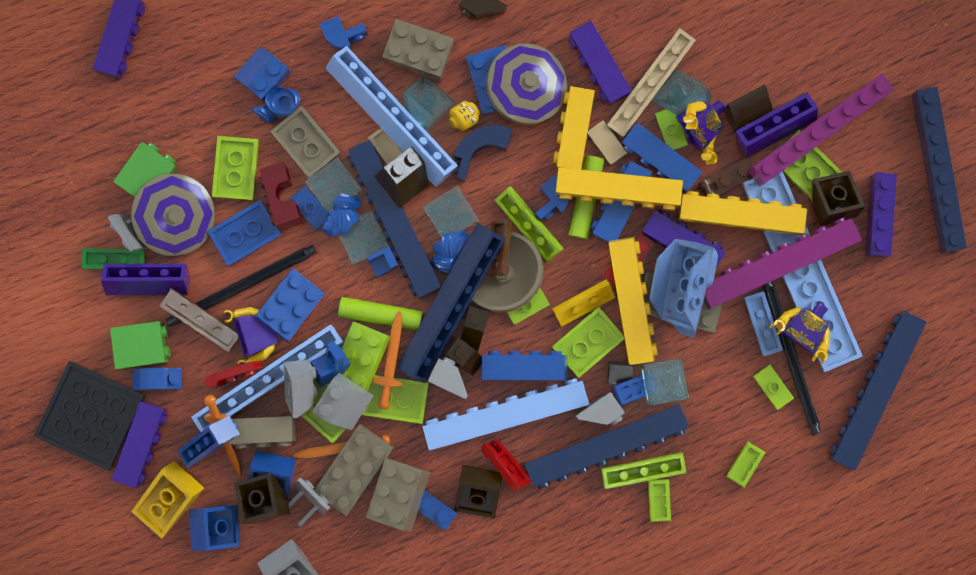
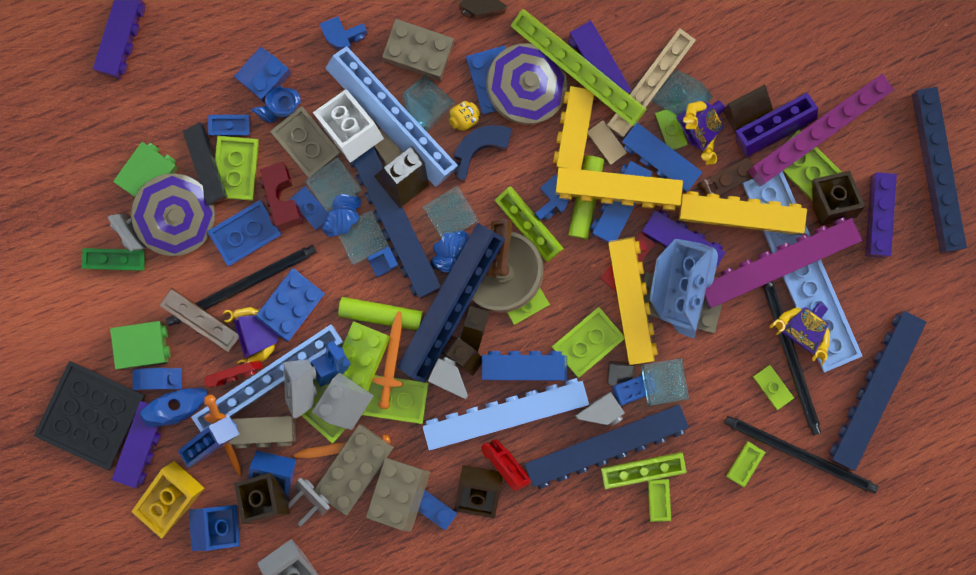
(144, 279): dark purple brick -> none
(159, 414): none -> blue piece
(205, 163): none -> black tile
(229, 125): none -> blue plate
(348, 125): none -> white brick
(578, 67): none -> lime plate
(583, 303): yellow plate -> none
(761, 320): medium blue plate -> none
(801, 454): none -> black piece

